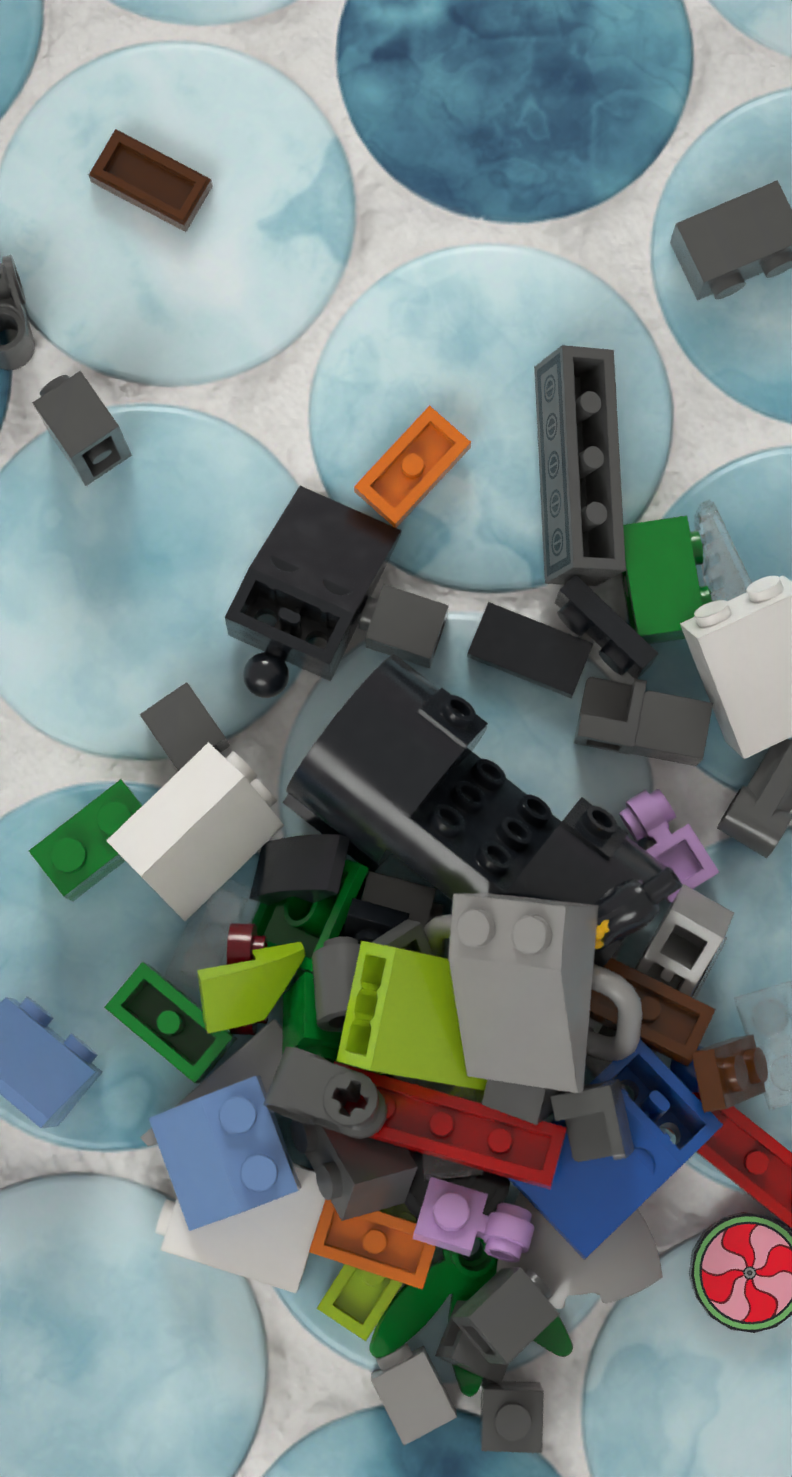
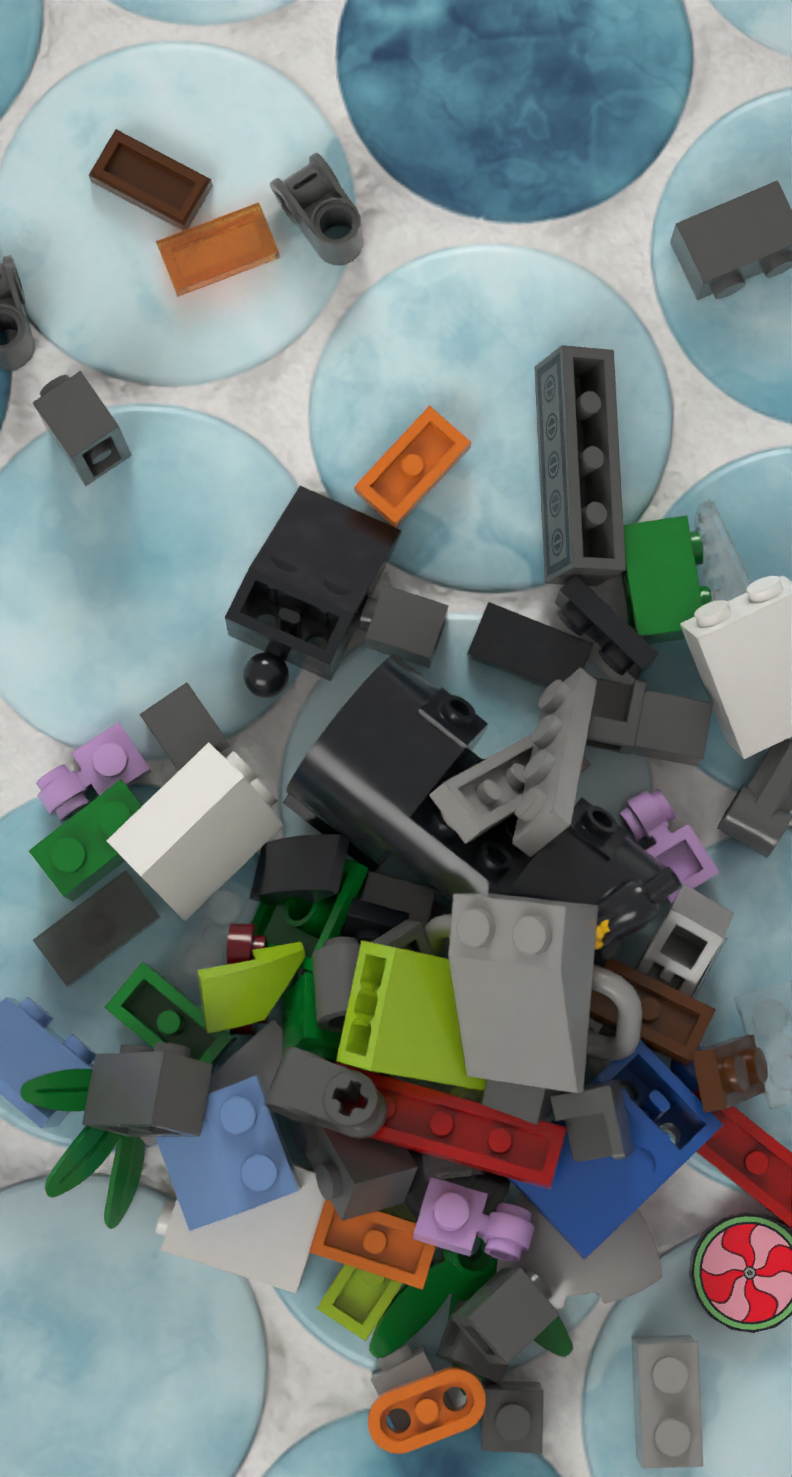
(68, 1092): none -> green plant
(97, 928): none -> clear smoke plate
(102, 762): none -> lavender plate
(148, 1092): none -> dark grey brick
(218, 249): none -> clear orange tile
(316, 202): none -> dark grey piece
(428, 1413): none -> orange plate
(486, 791): none -> light grey plate
(554, 762): none -> light grey plate
(667, 1401): none -> light grey brick

